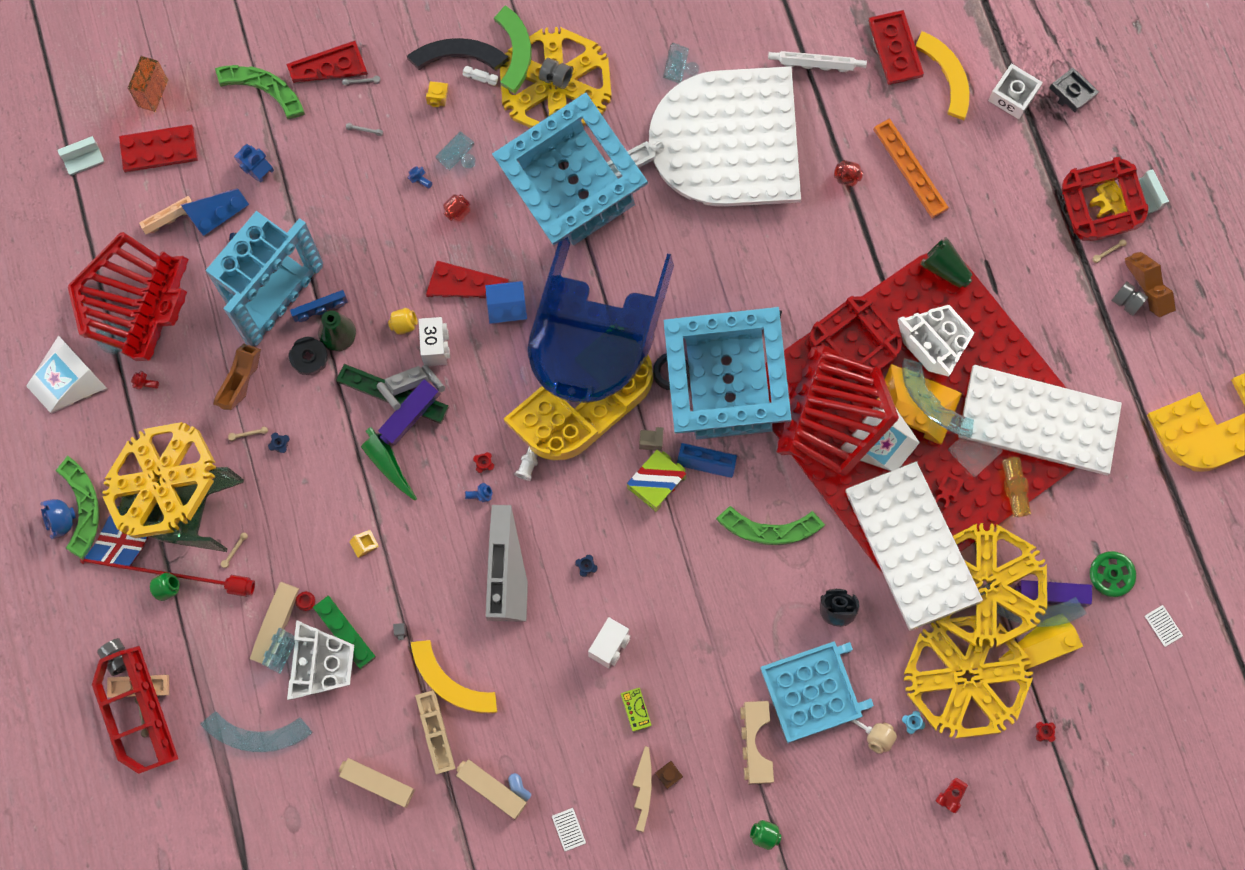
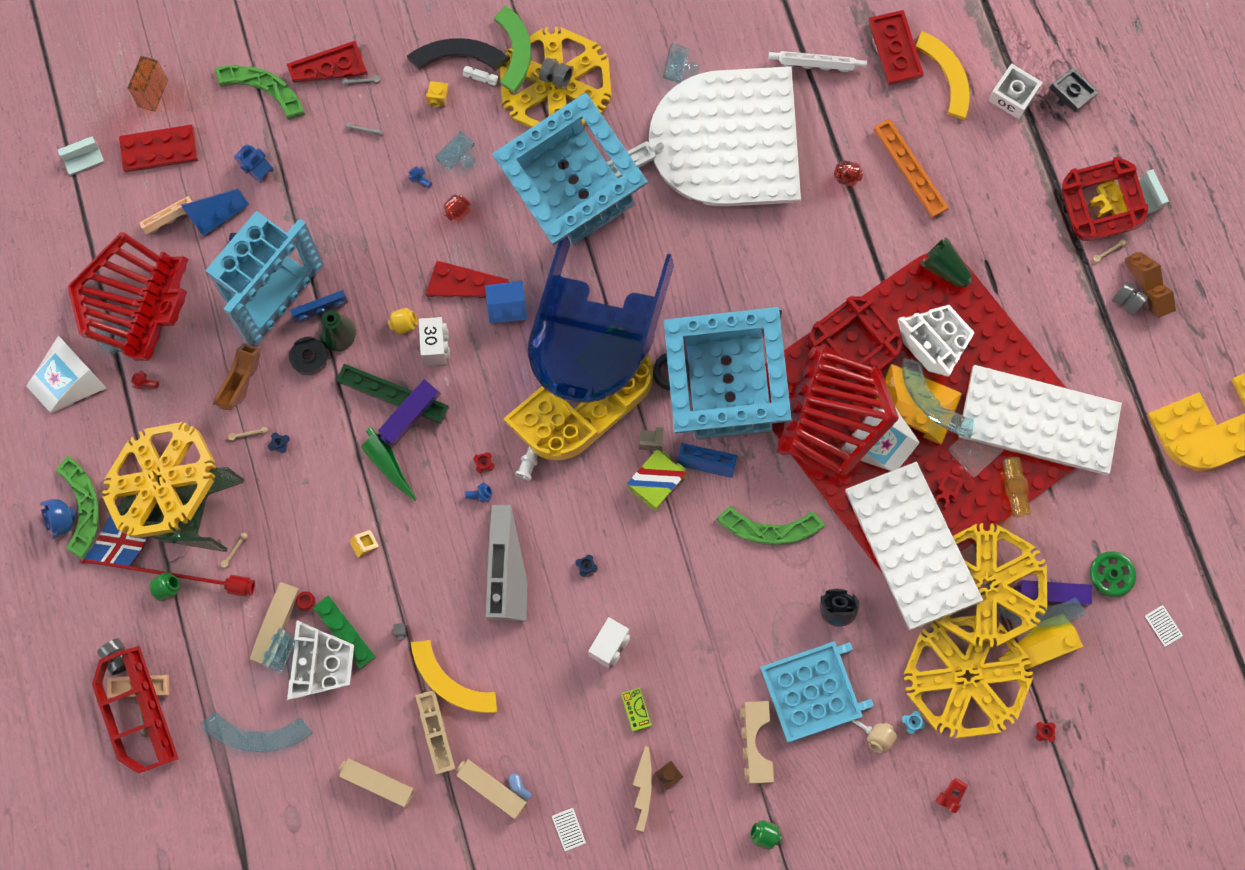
(405, 381): light grey plate -> none

